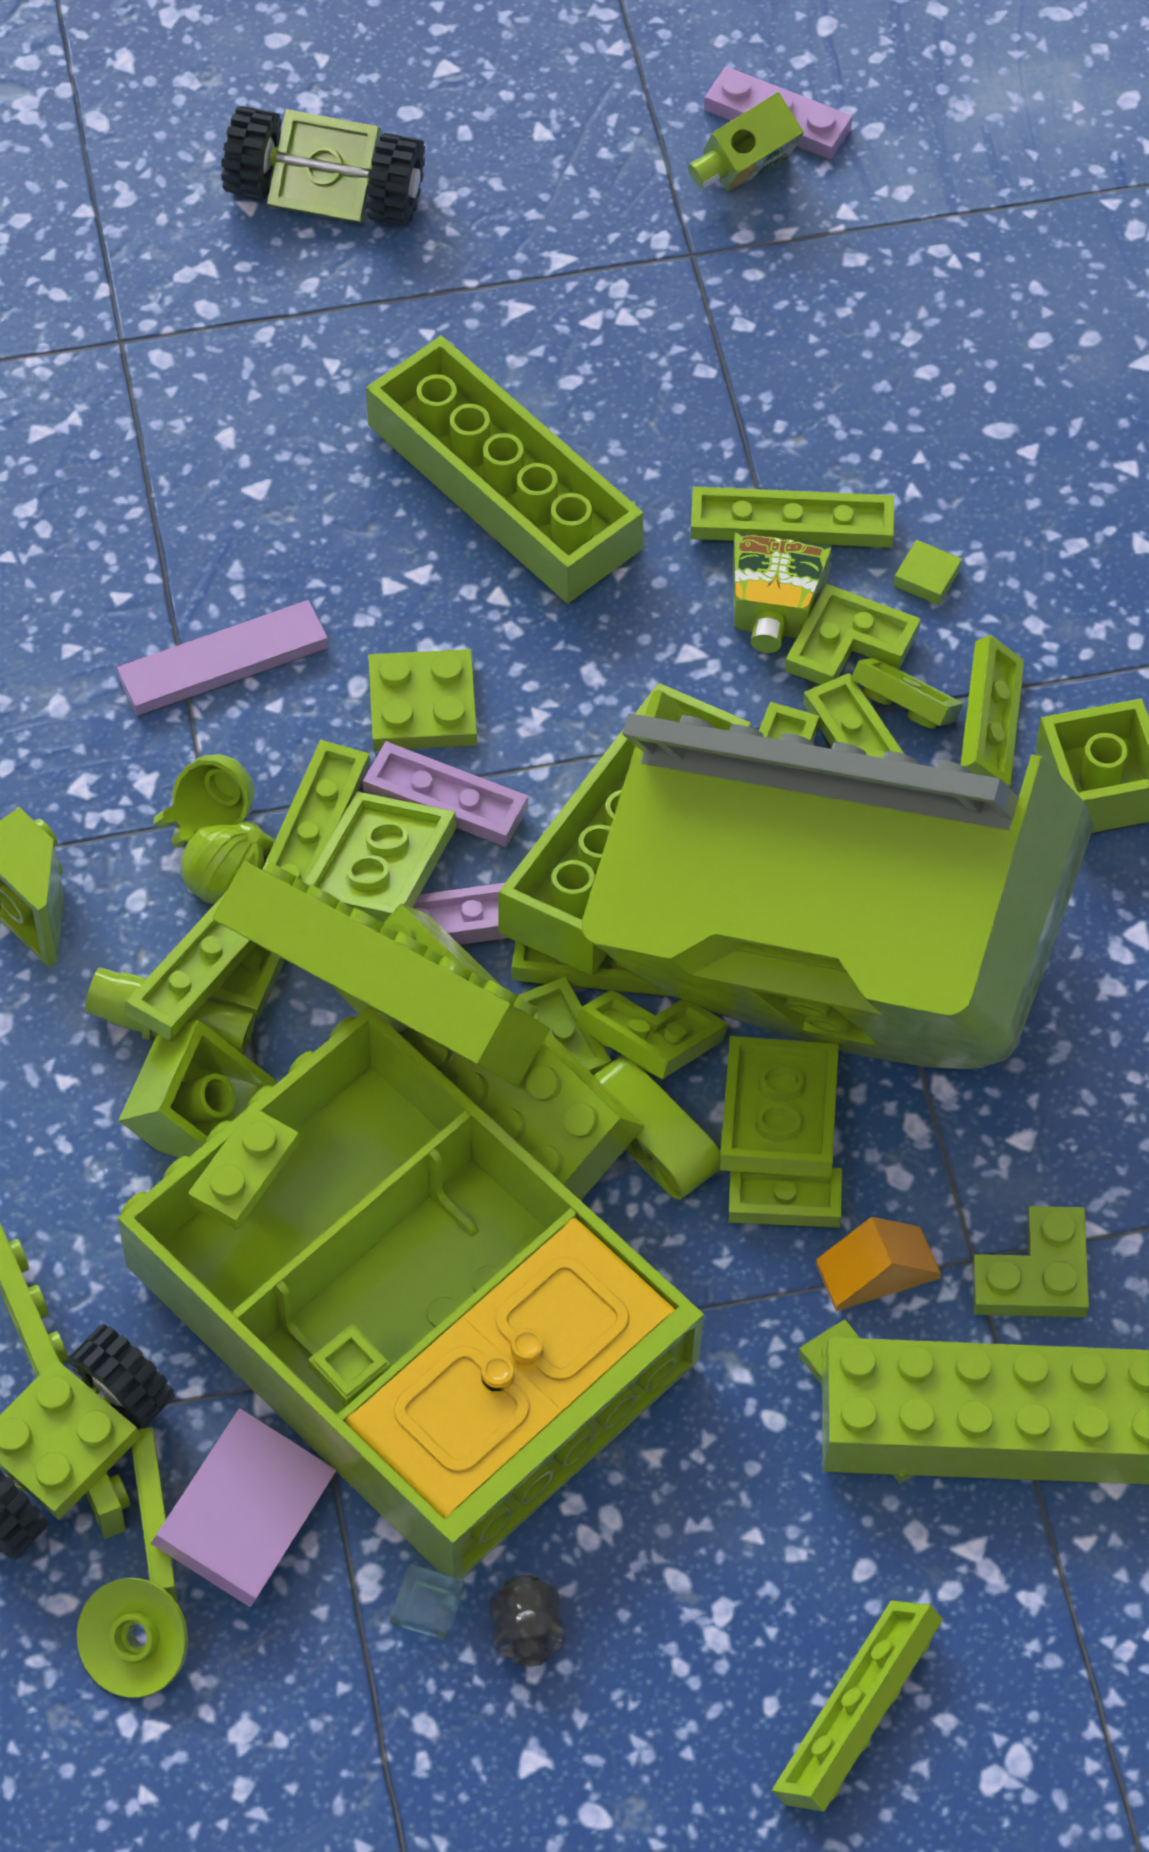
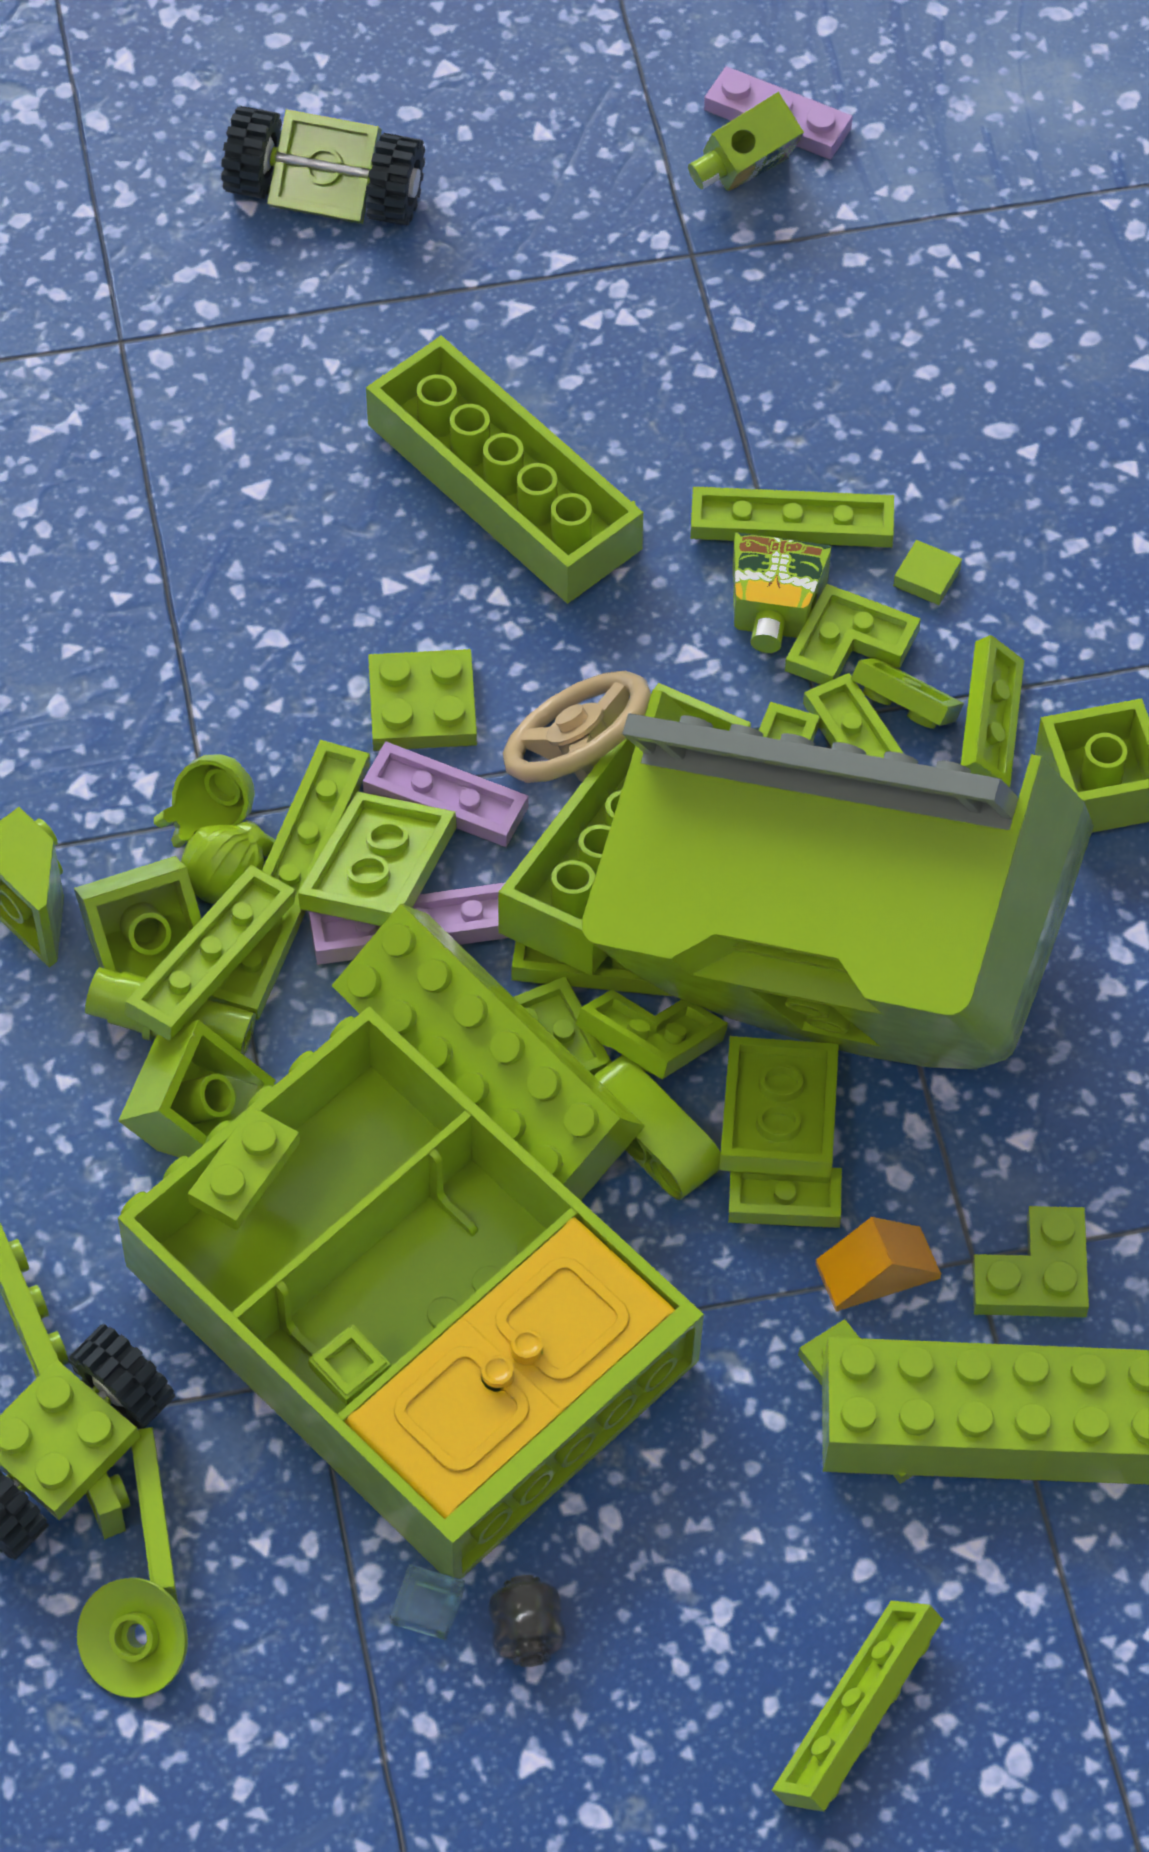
(138, 915): none -> lime slope
(222, 657): lavender tile -> none
(244, 1507): lavender tile -> none
(384, 969): lime brick -> none
(579, 731): none -> tan piece

